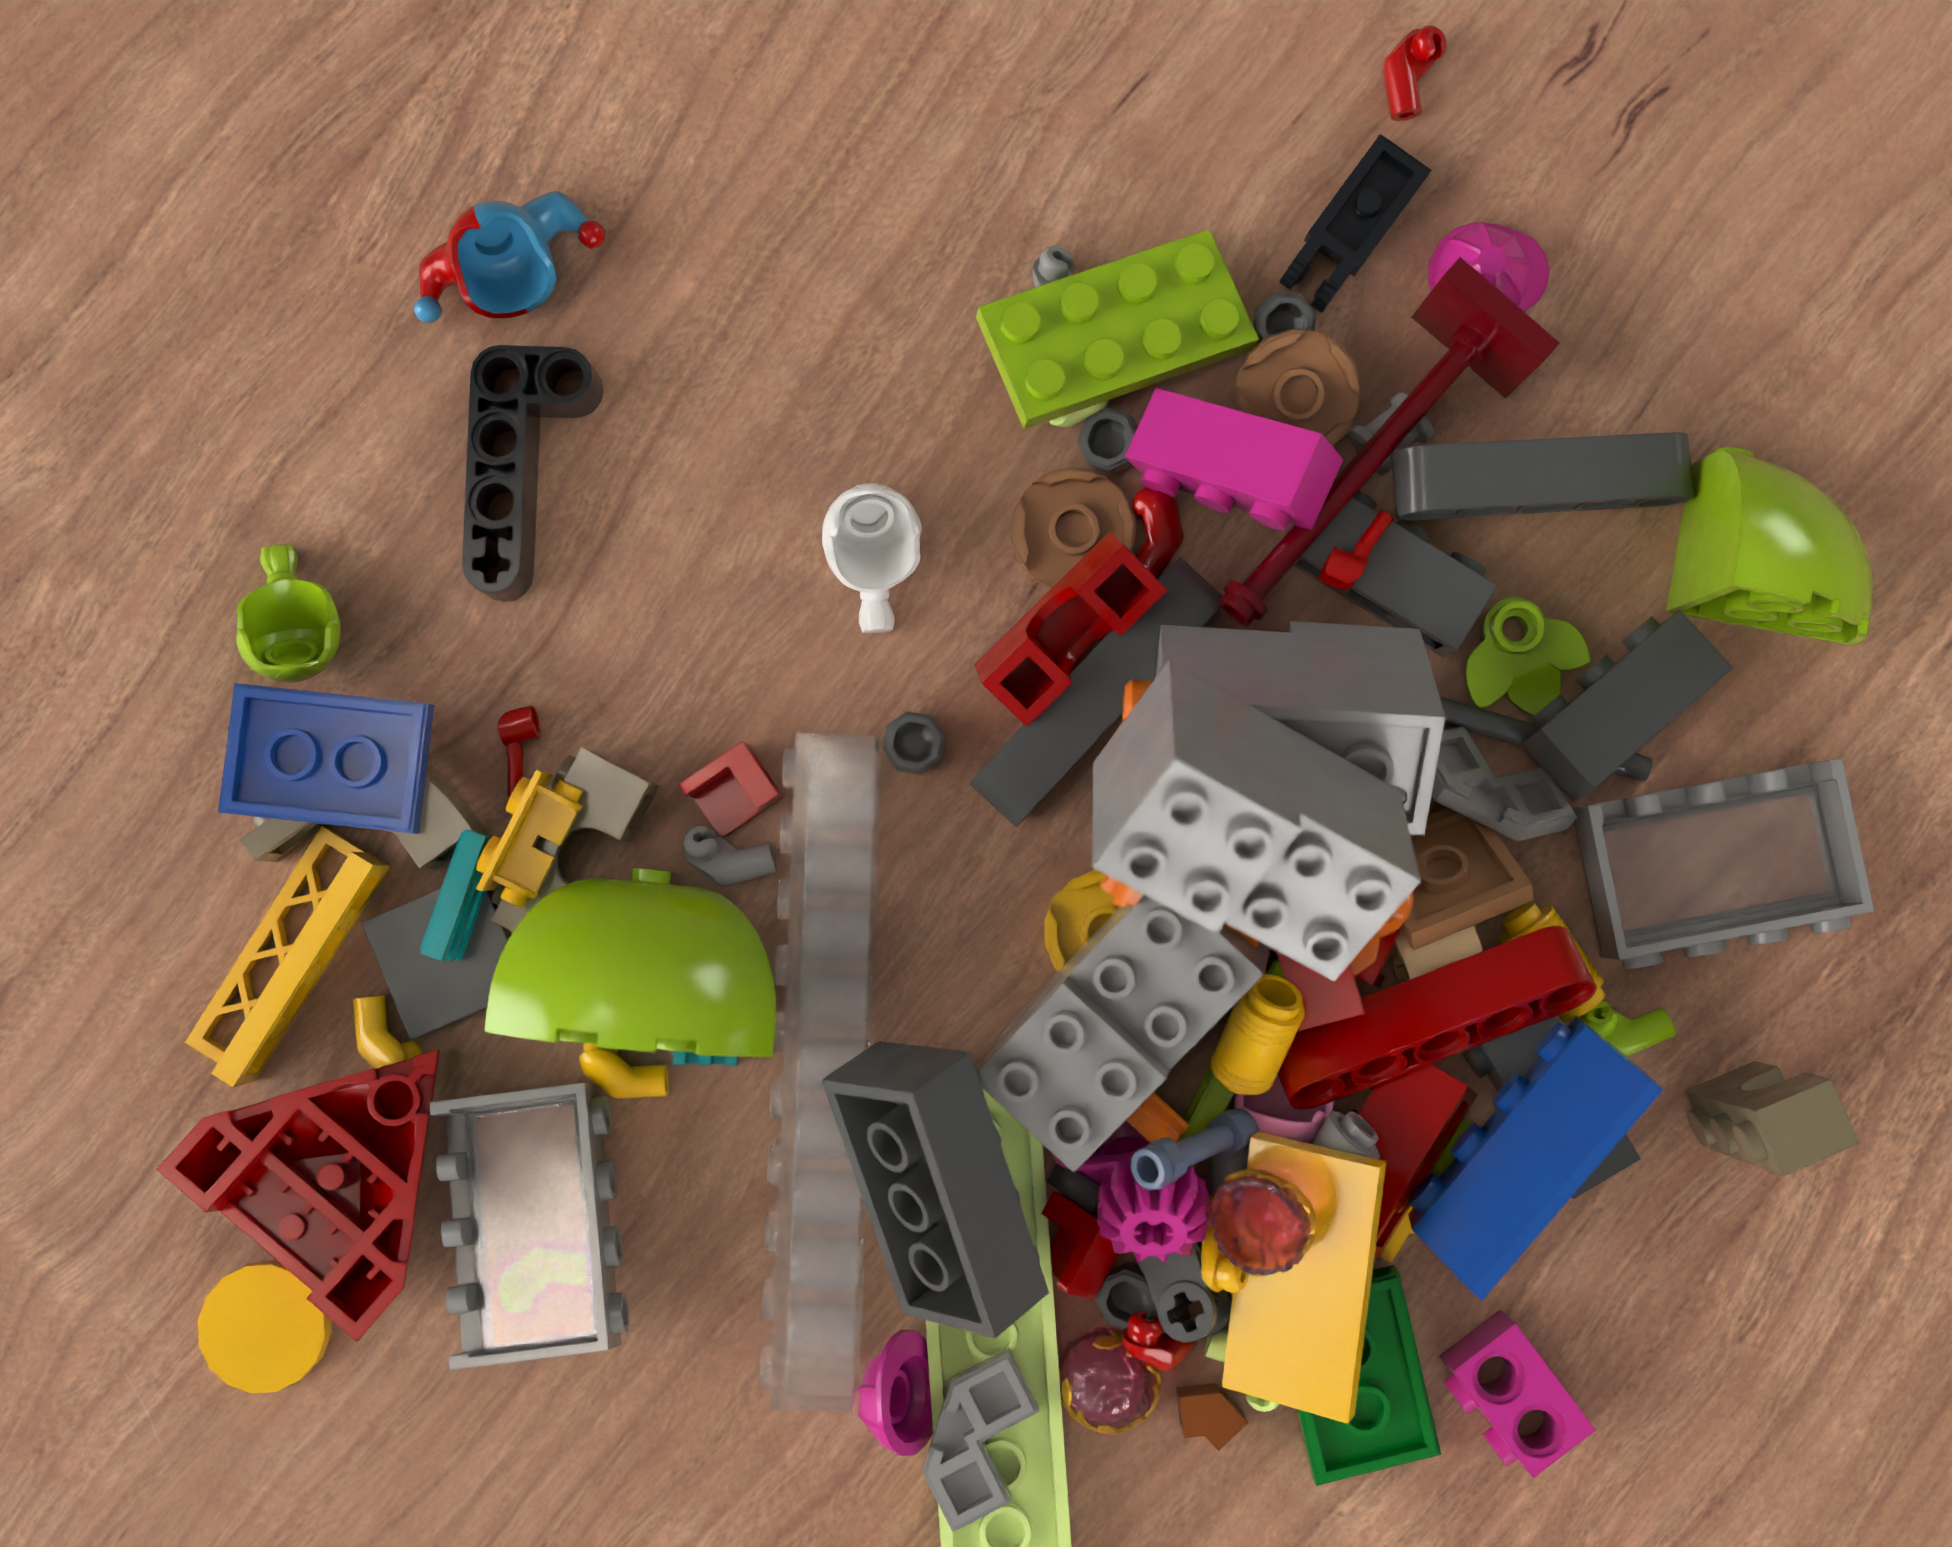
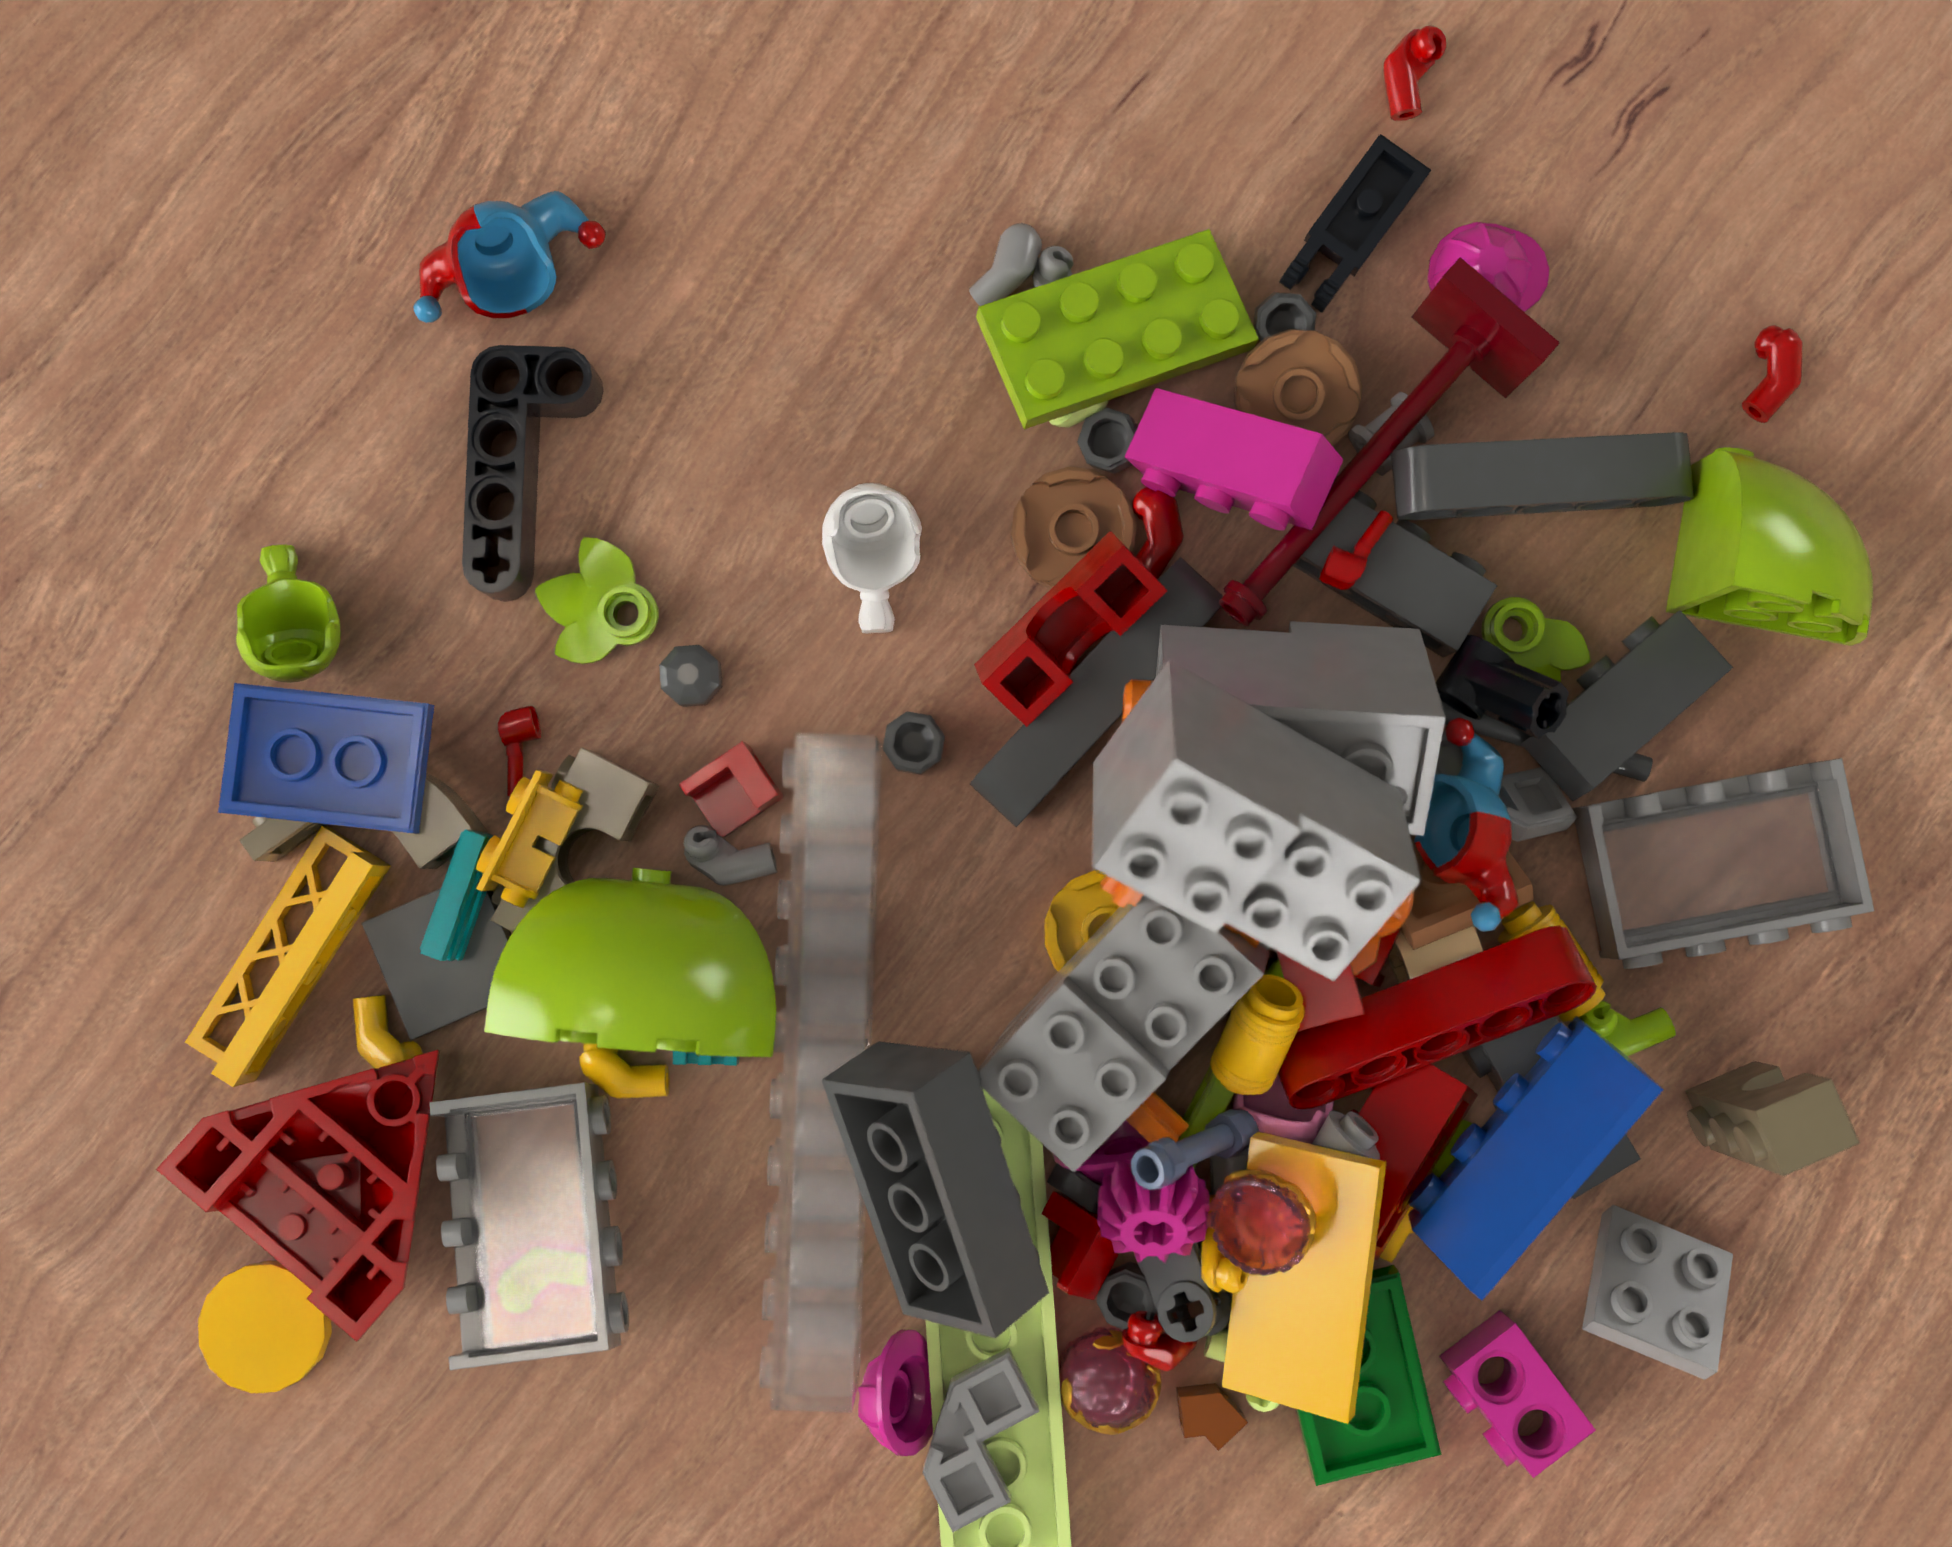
(590, 602): none -> lime plate
(690, 675): none -> dark grey tile
(1012, 264): none -> light grey arm
(1471, 828): none -> piece
(1491, 684): none -> black piece
(1658, 1292): none -> light grey plate
(1784, 372): none -> red arm

